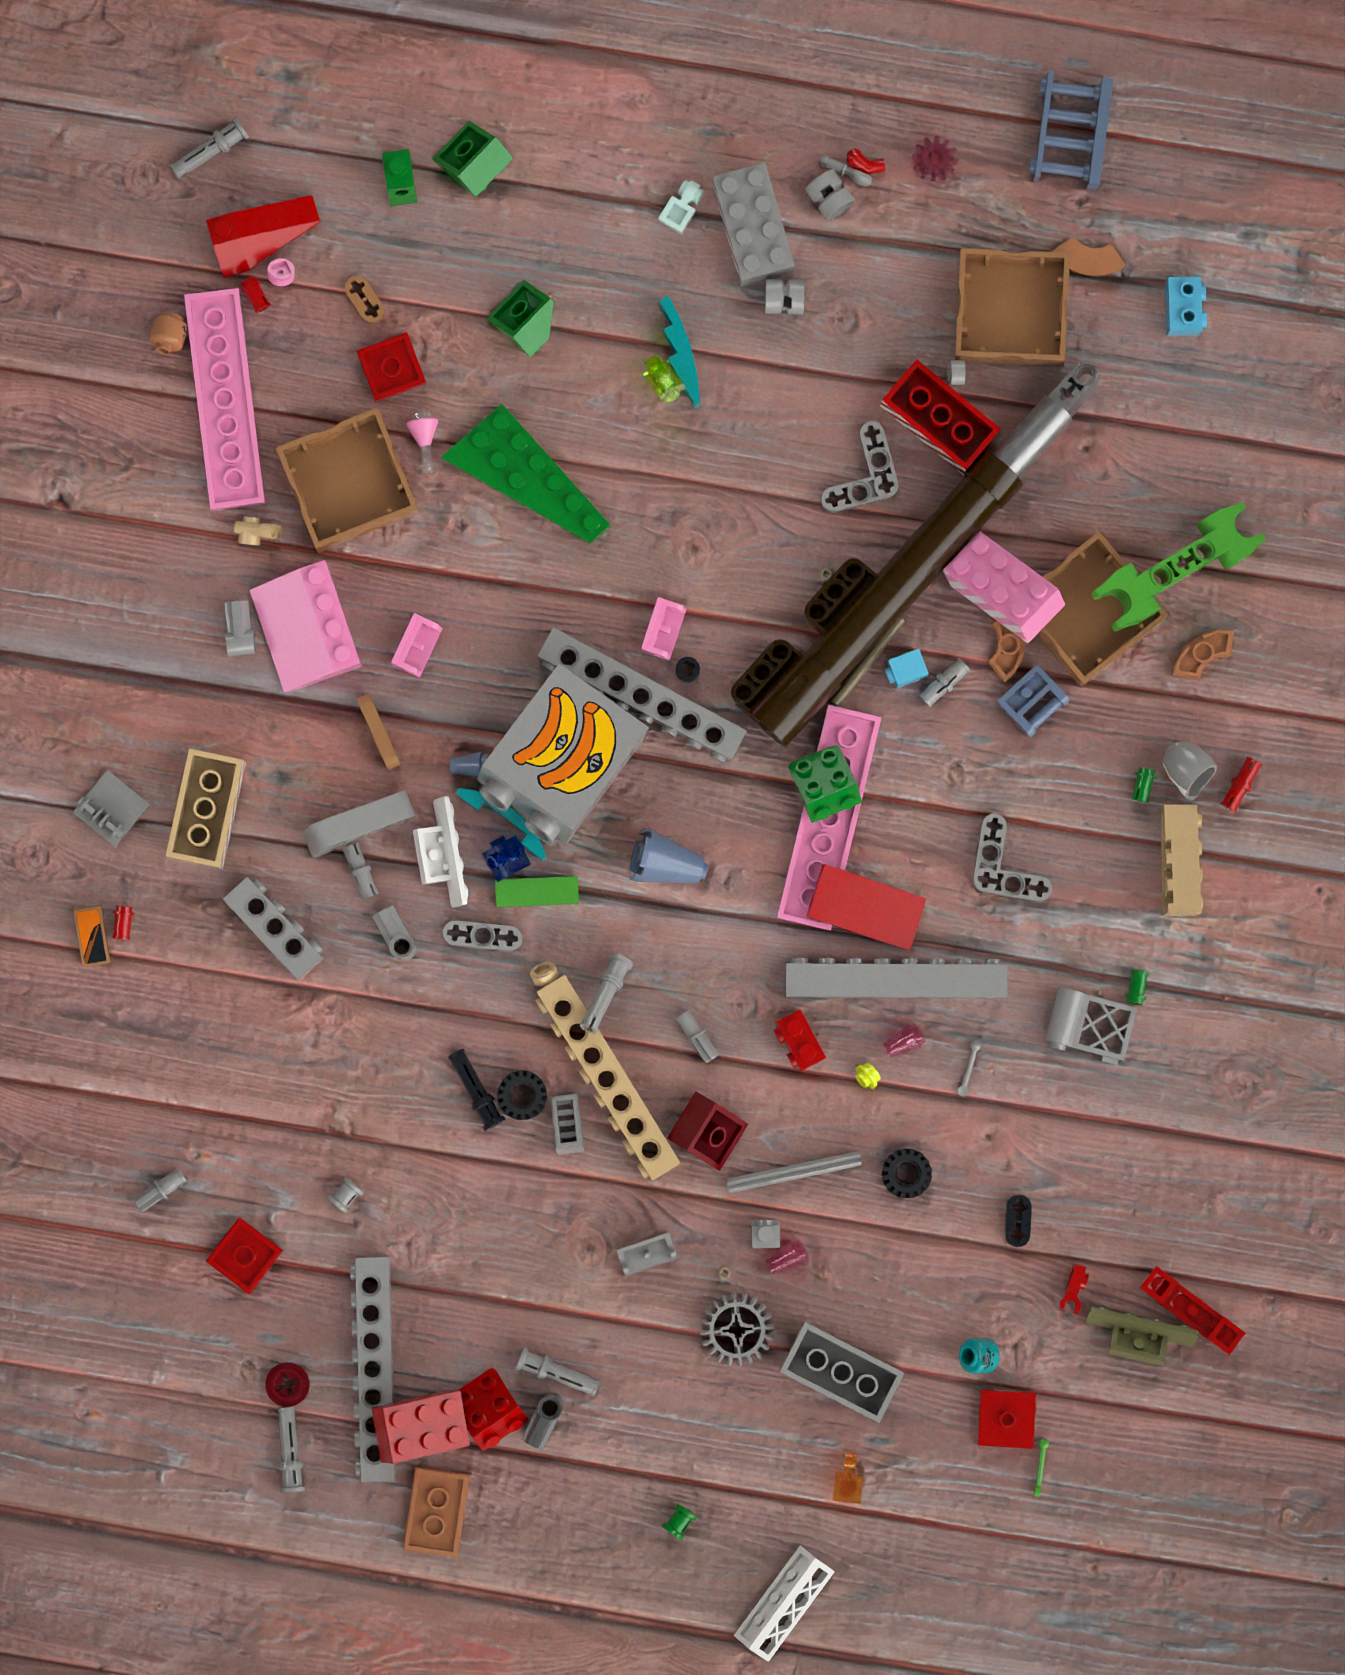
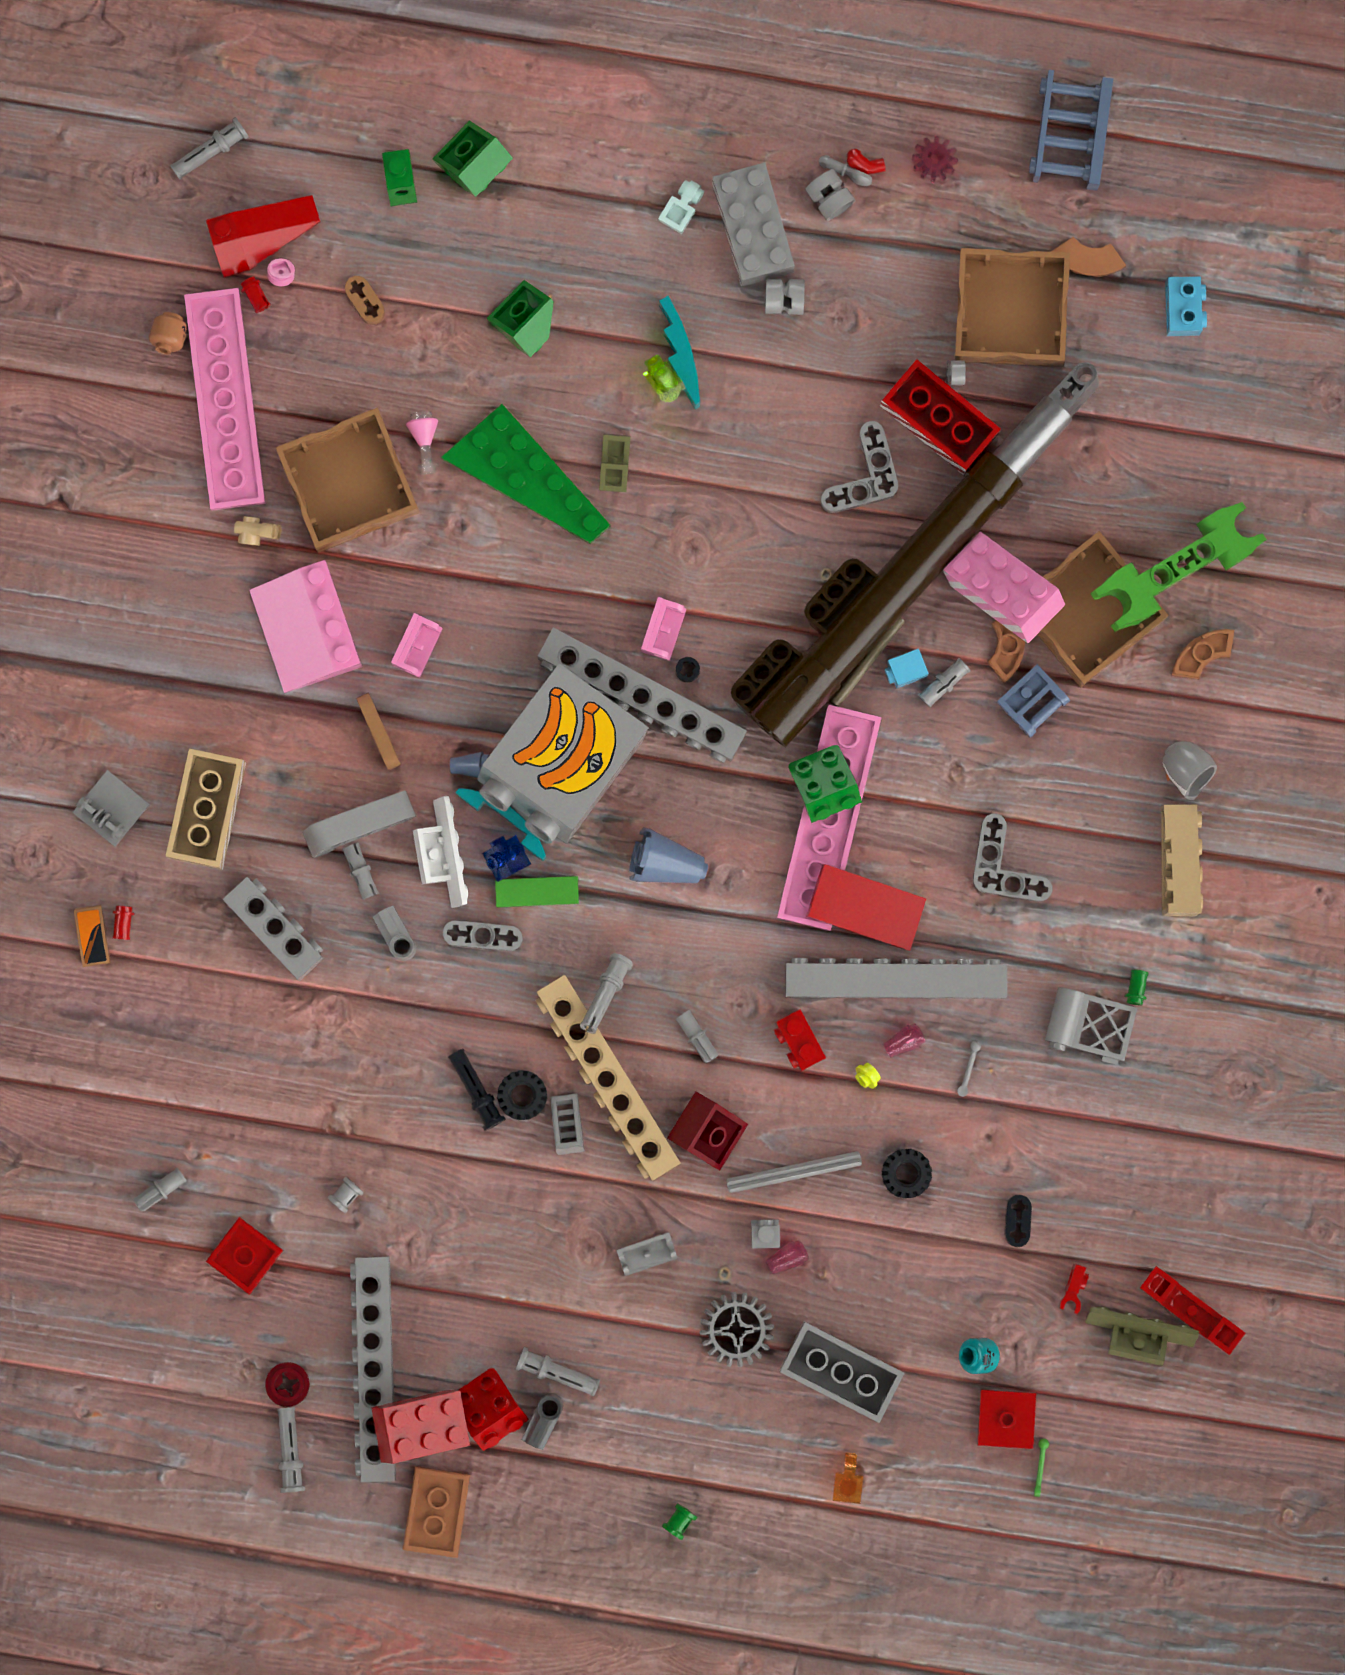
(239, 636): light grey piece -> none
(391, 367): red plate -> none
(544, 973): tan tile -> none
(614, 463): none -> olive slope
(780, 1601): white fence -> none
(1143, 784): green pin -> none
(1241, 784): red pin -> none

